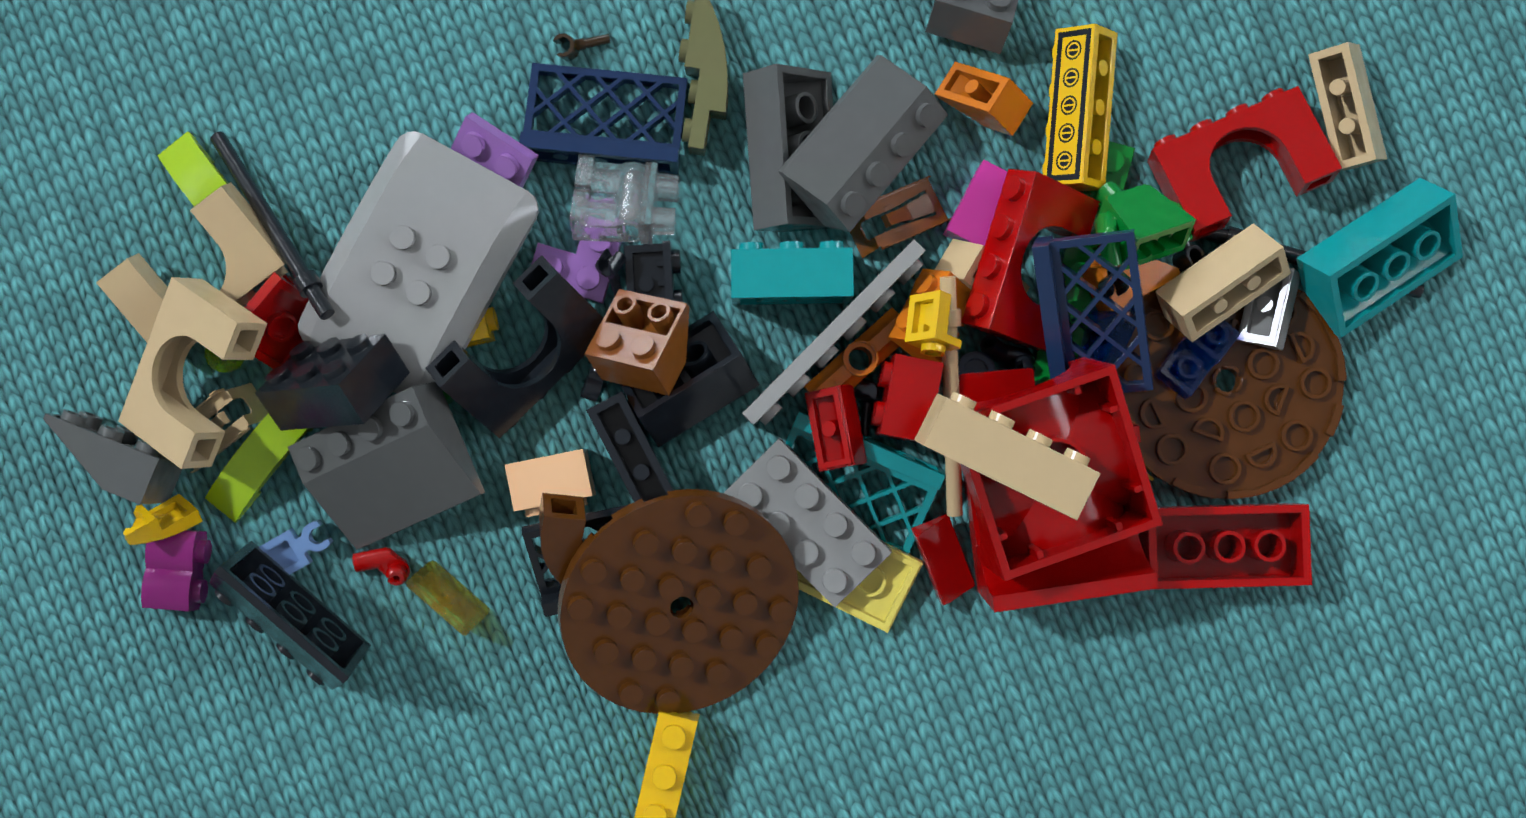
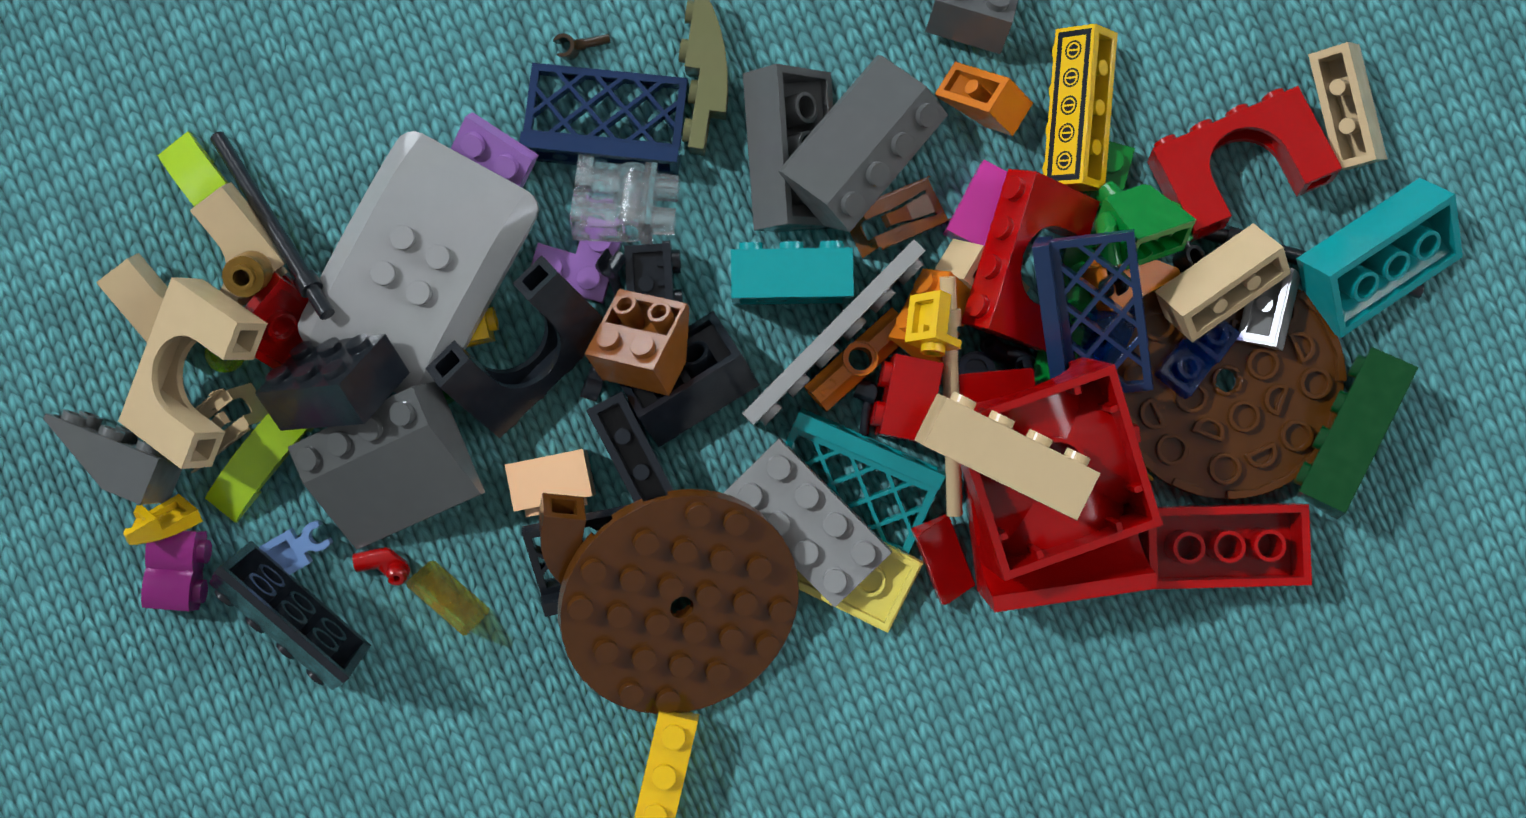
(257, 267): none -> pearl gold brick
(835, 427): red slope -> none
(1356, 431): none -> dark green slope

